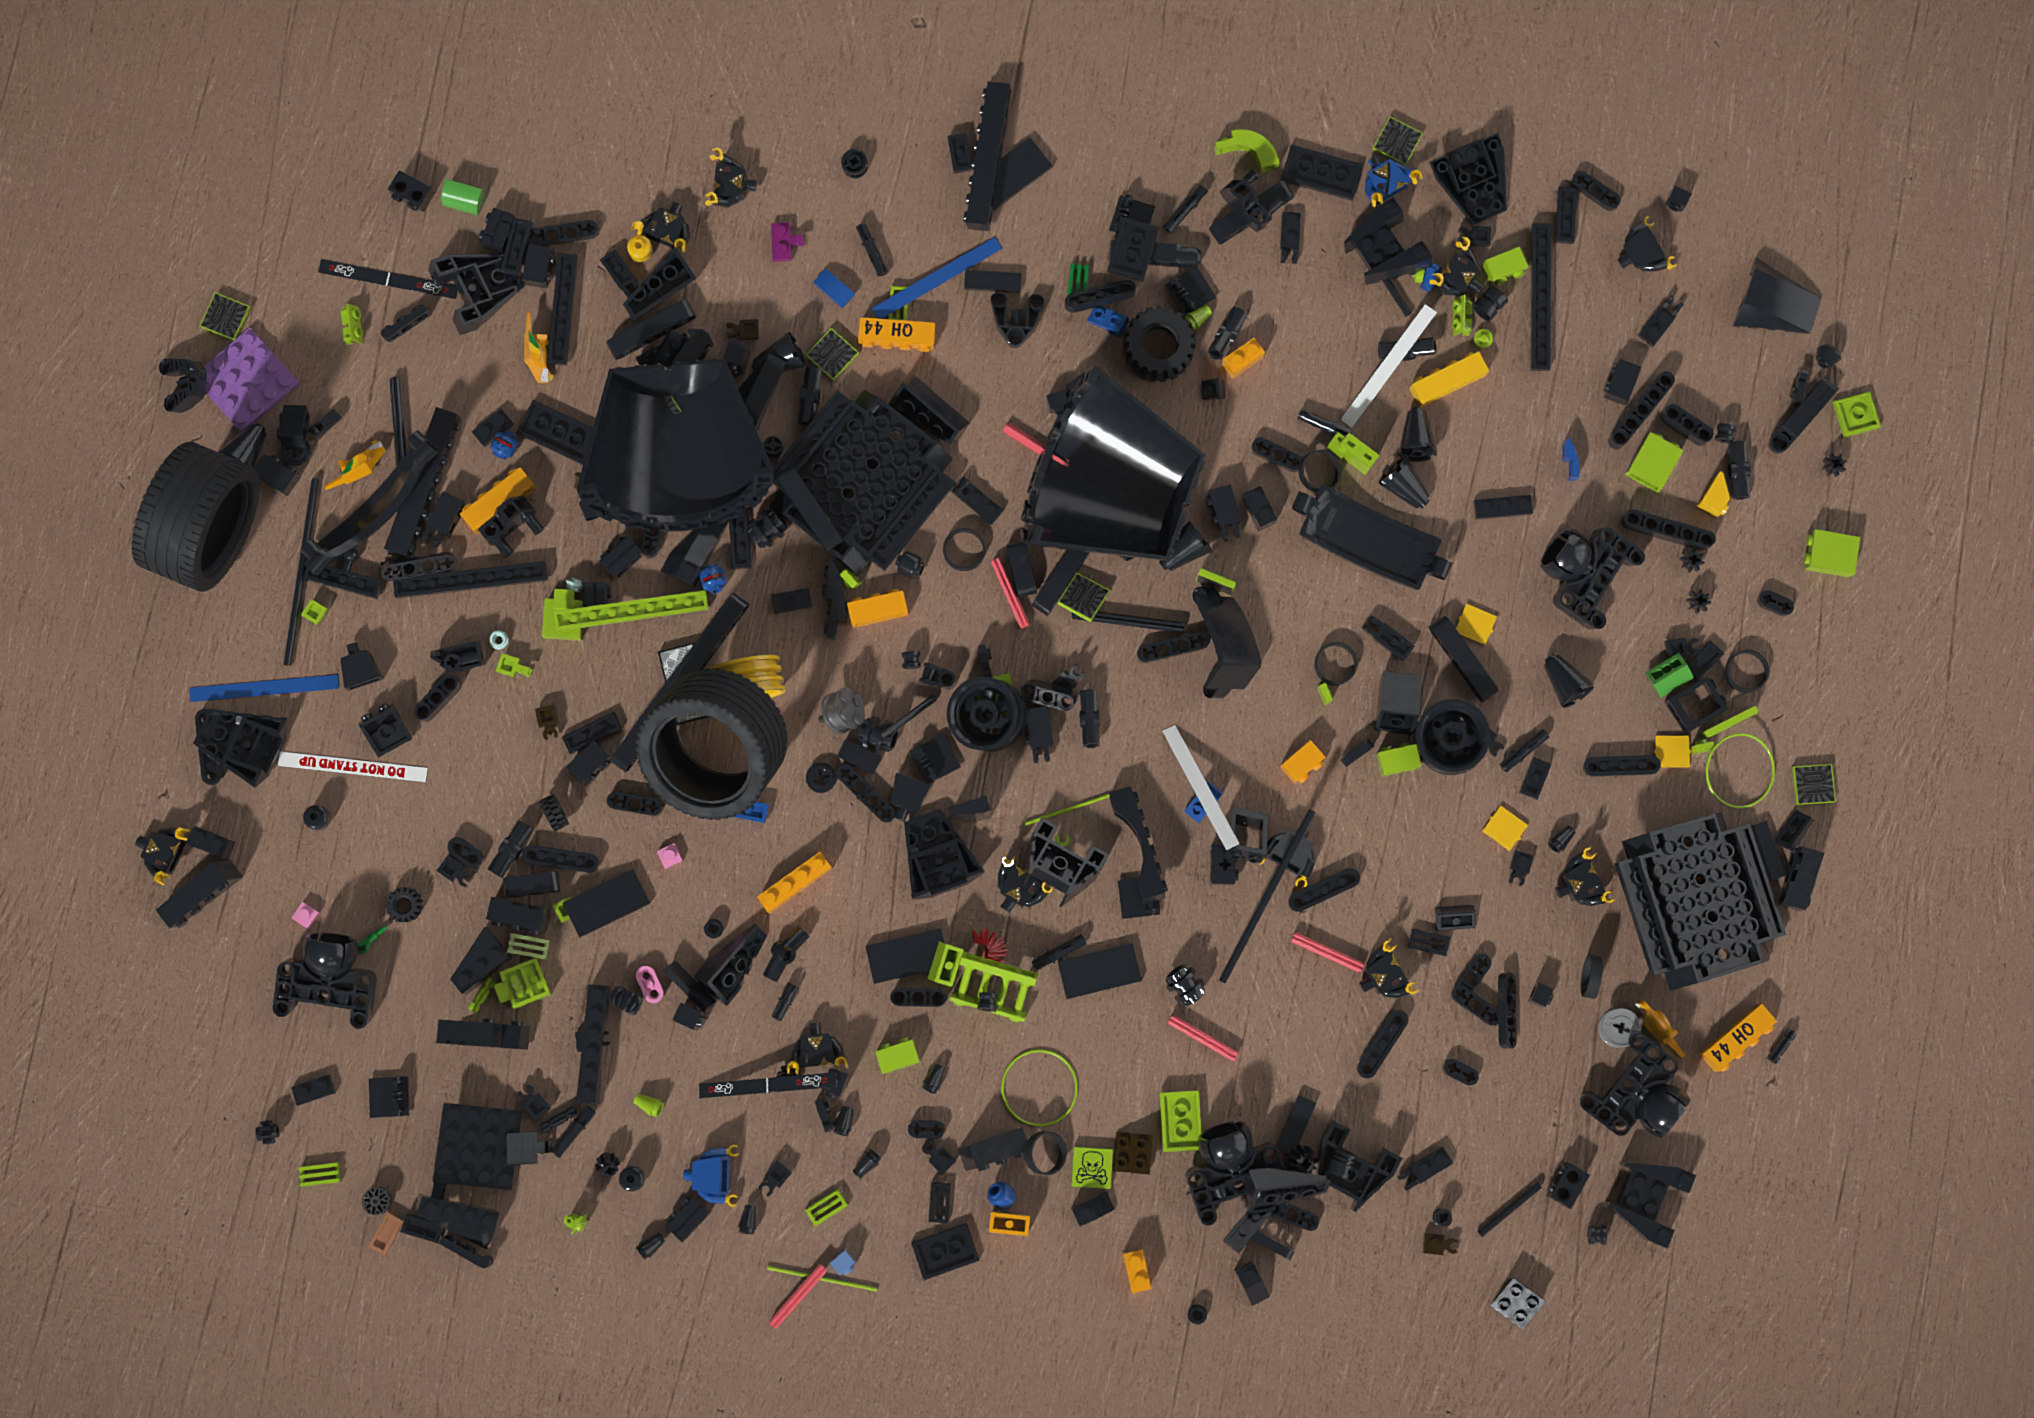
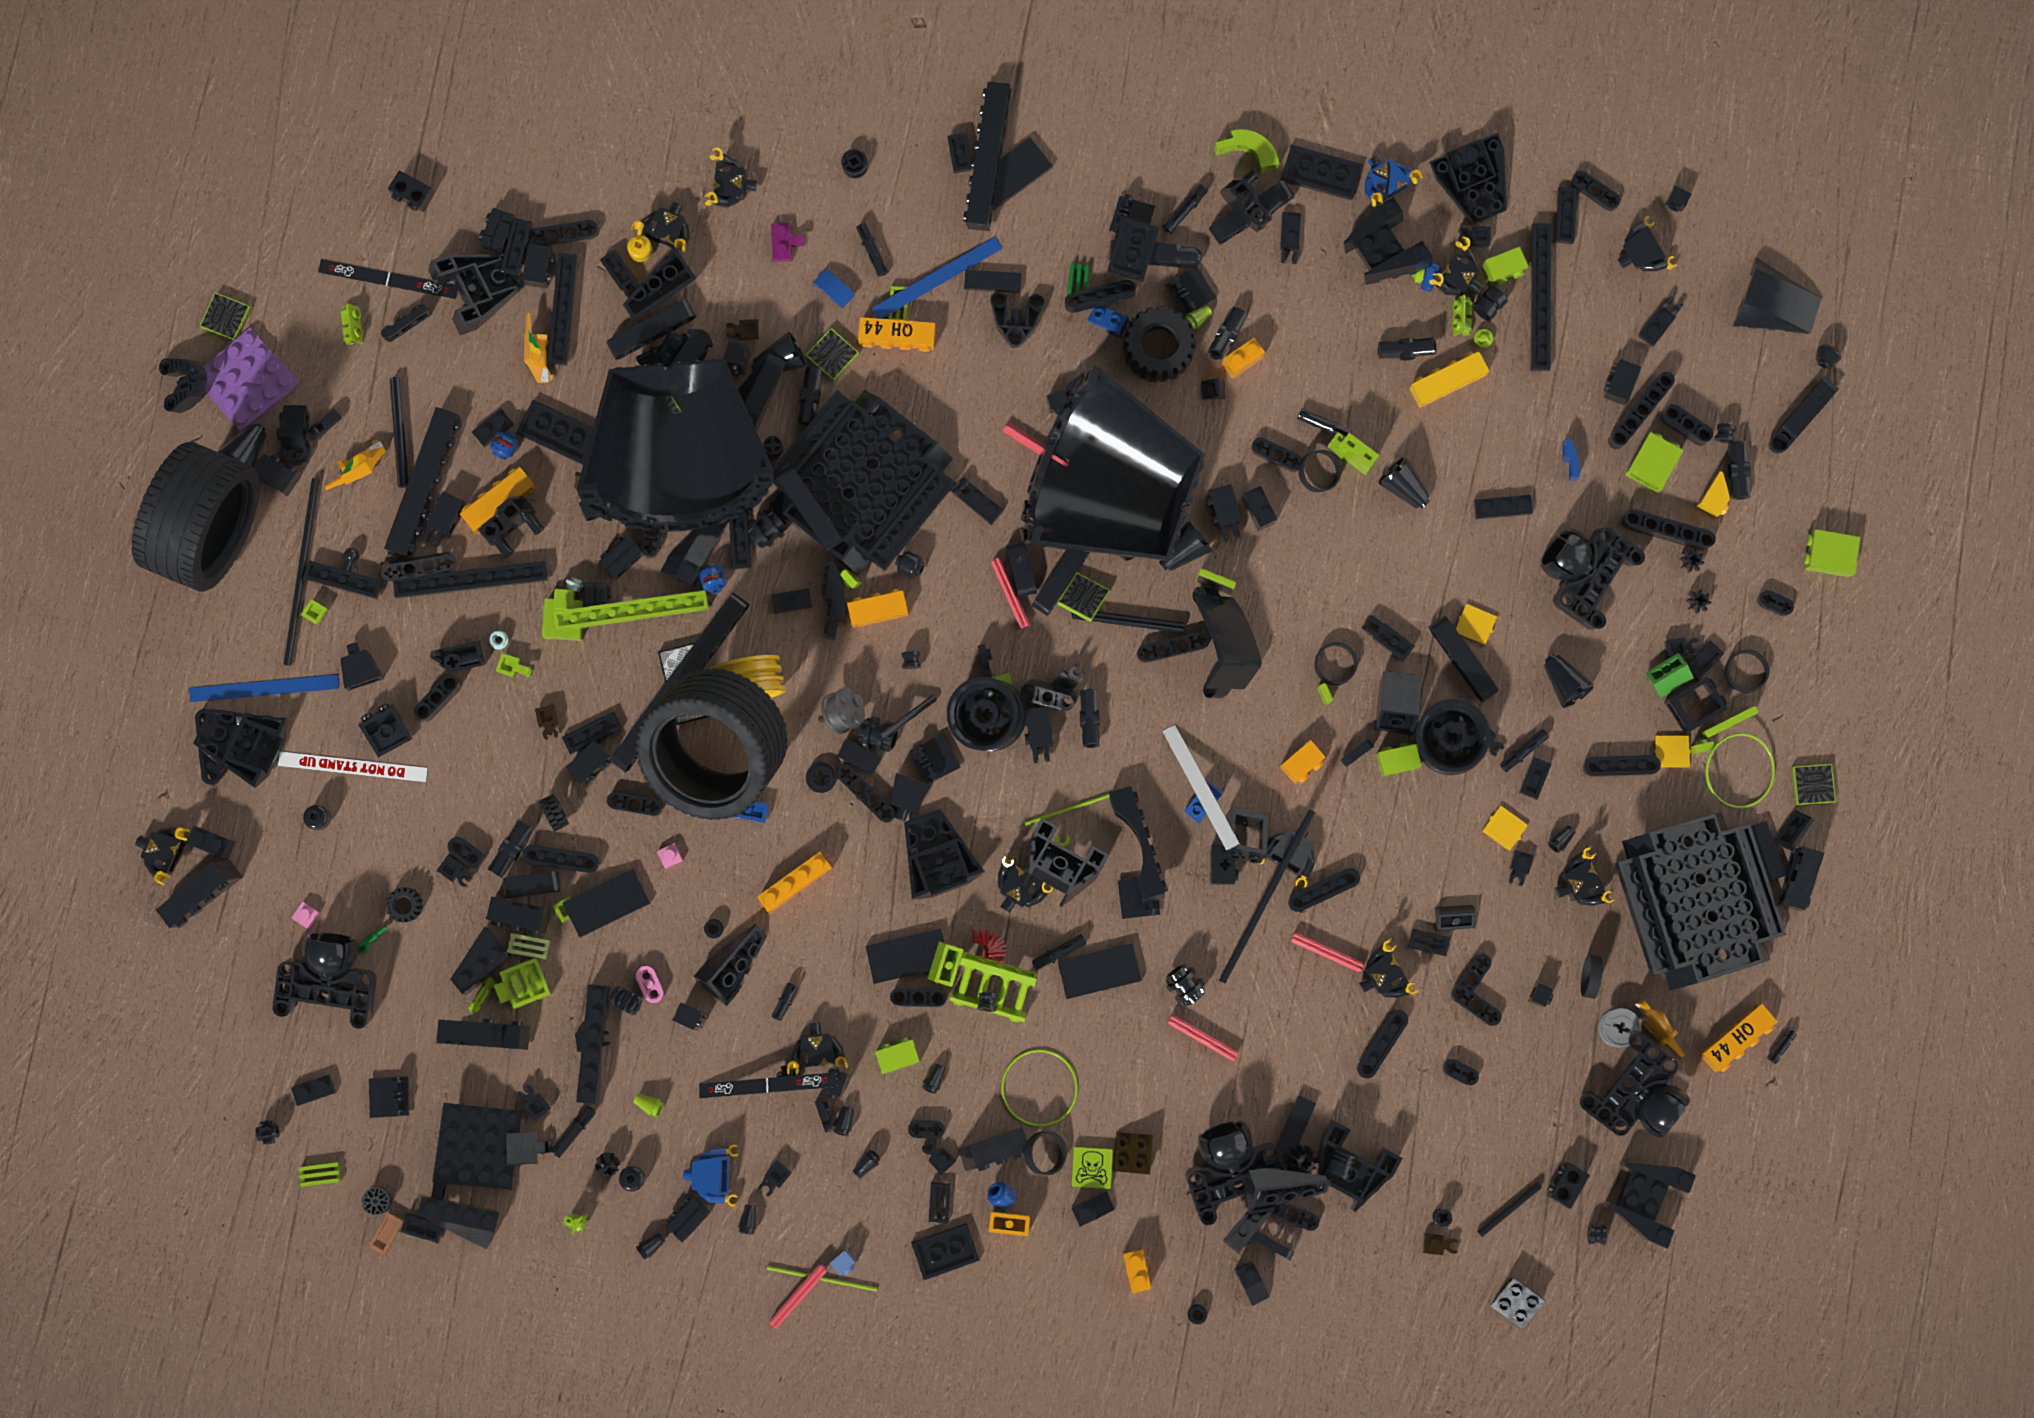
(374, 510): black panel -> none
(462, 197): bright green brick -> none
(467, 1252): black plate -> none
(558, 1119): black axle -> none
(689, 986): black tile -> none
(784, 953): black piece -> none
(812, 1216): lime tile -> none
(928, 410): black wedge -> none
(936, 676): black piece -> none
(960, 530): black tyre -> none
(971, 810): black slope -> none
(1180, 1120): lime plate -> none
(1370, 538): black panel -> none
(1388, 366): white sticker -> none
(1397, 141): tile -> none
(1397, 297): black bar -> none
(1417, 437): black cone -> none
(1427, 1167): black hinge -> none
(1507, 991): black beam -> none
(1798, 391): black plate -> none
(1829, 464): black gear -> none
(1856, 414): lime tile -> none

